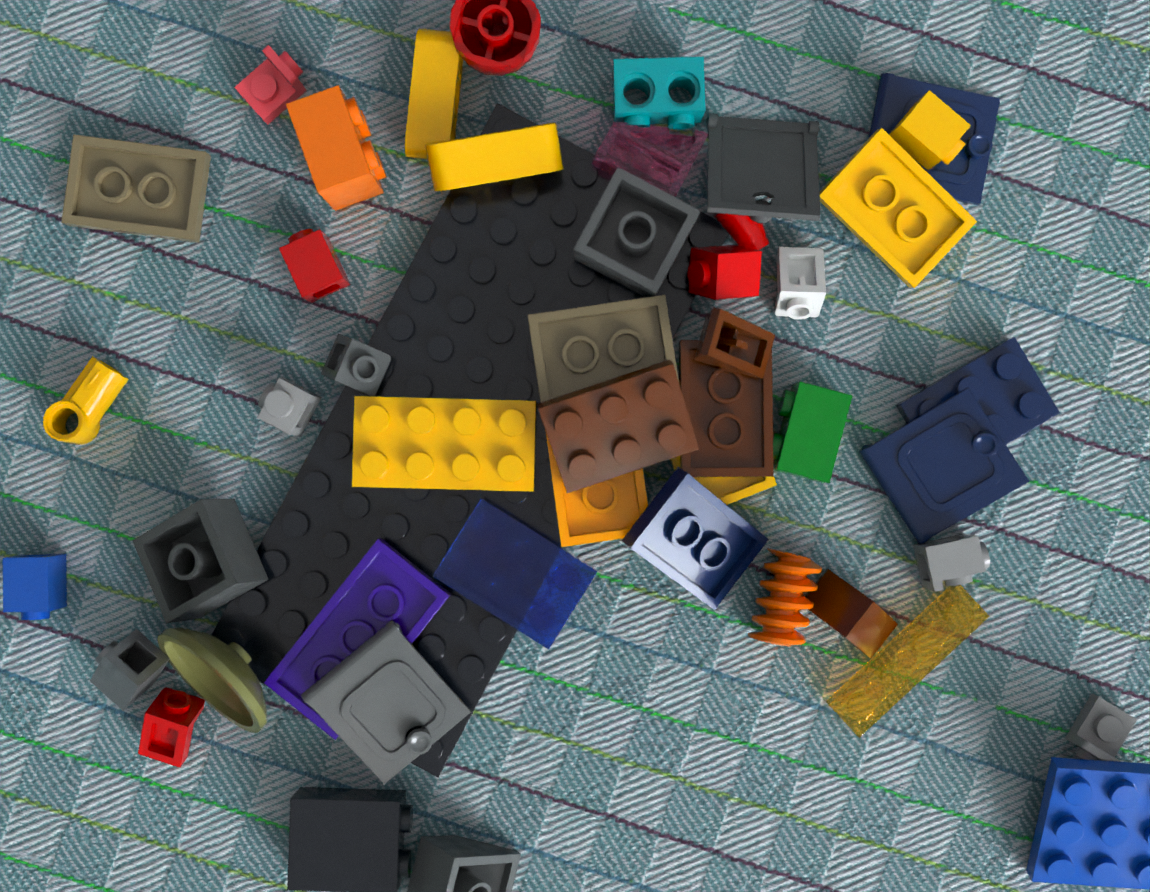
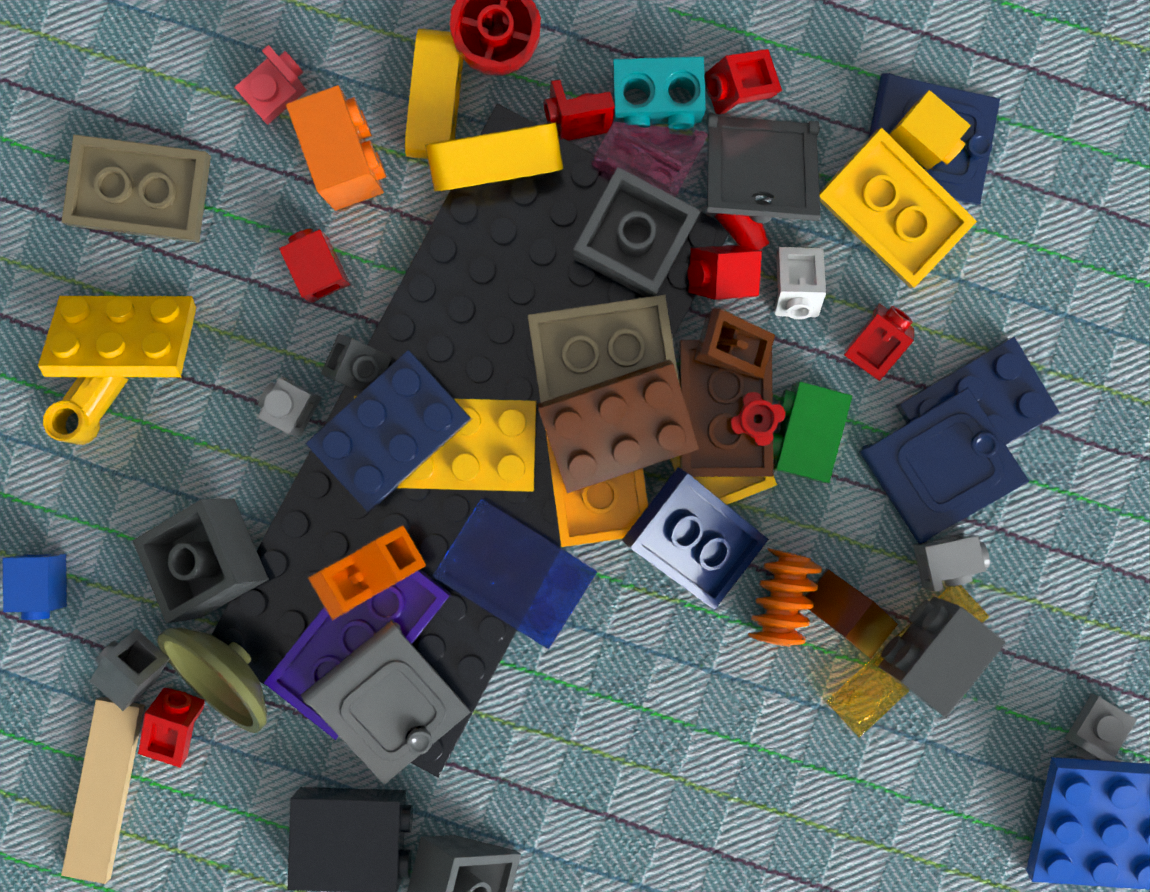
(102, 791): none -> tan tile
(118, 336): none -> yellow plate
(367, 572): none -> orange brick
(388, 431): none -> dark blue plate
(580, 116): none -> red bracket
(741, 80): none -> red bracket
(770, 415): none -> red plate
(881, 341): none -> red bracket
(940, 654): none -> dark grey brick

